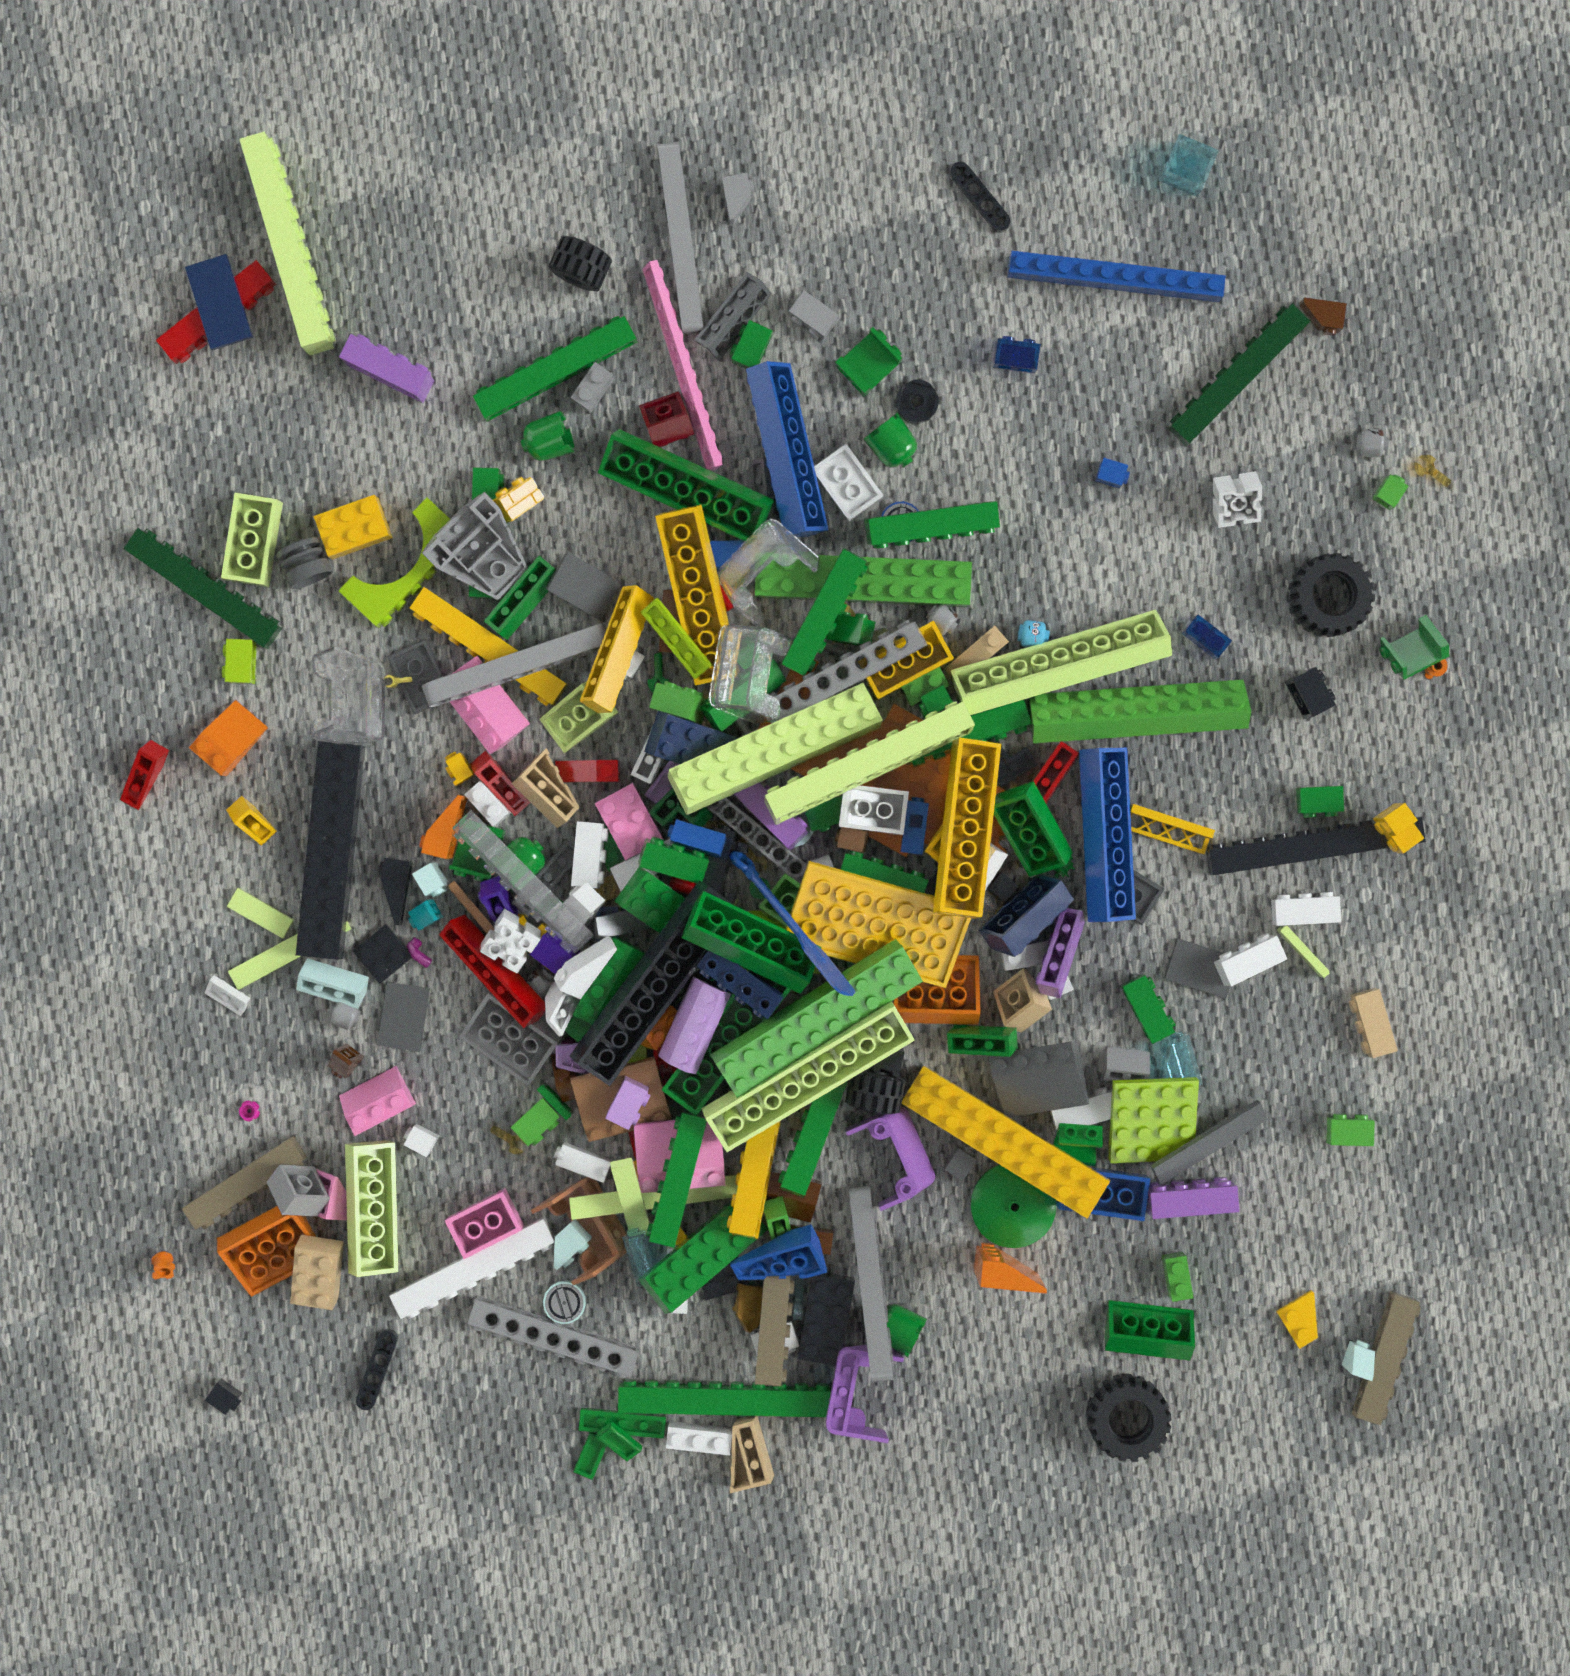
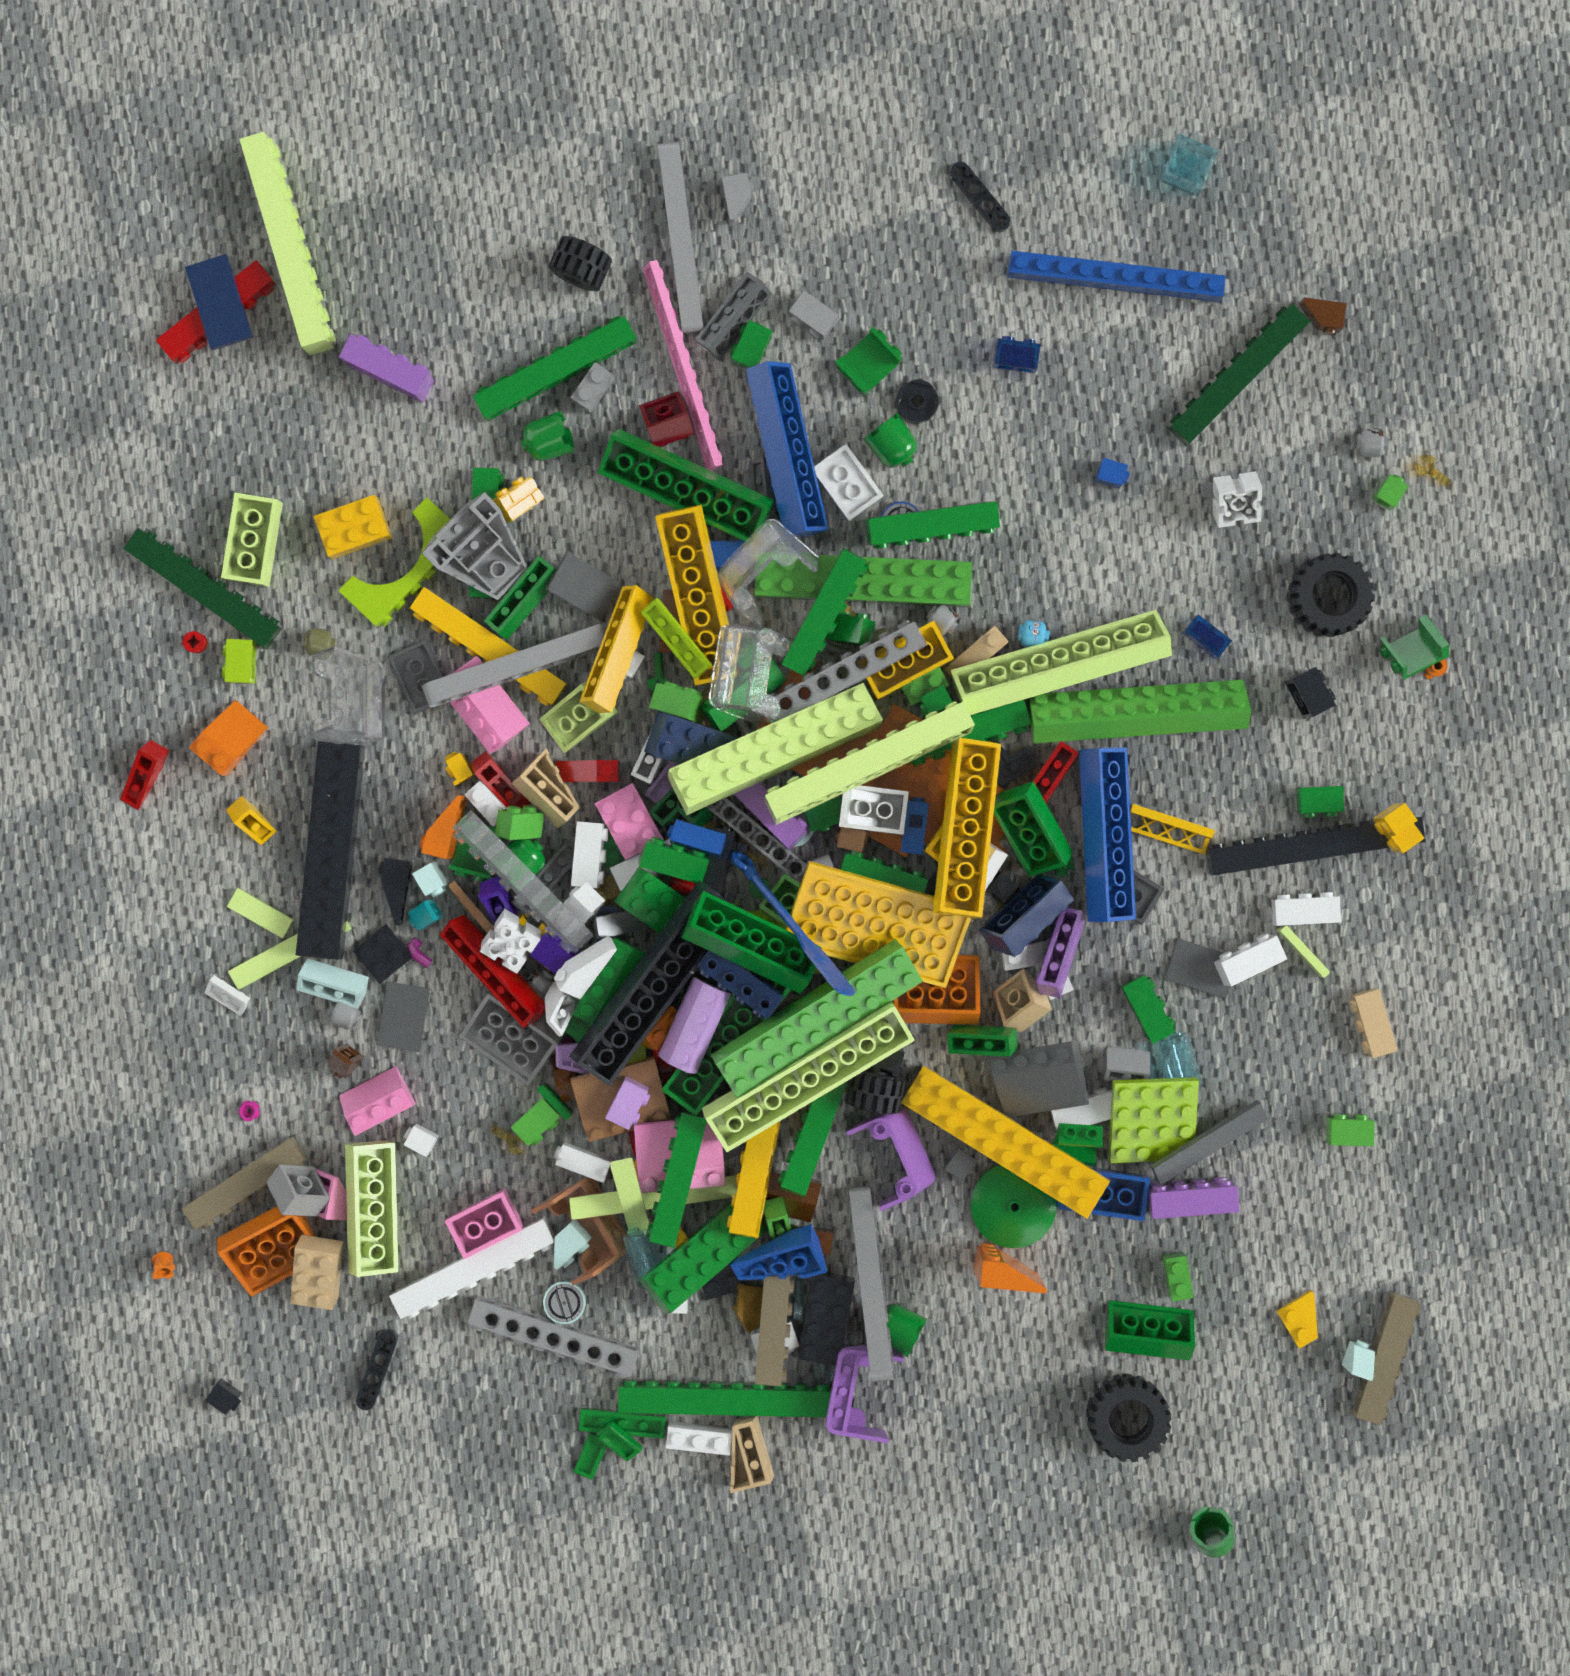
(200, 642): none -> red wheel
(303, 559): dark grey wheel -> none
(318, 640): none -> olive head
(396, 681): light yellow hand -> none
(519, 823): none -> bright green brick
(1212, 1531): none -> green cylinder

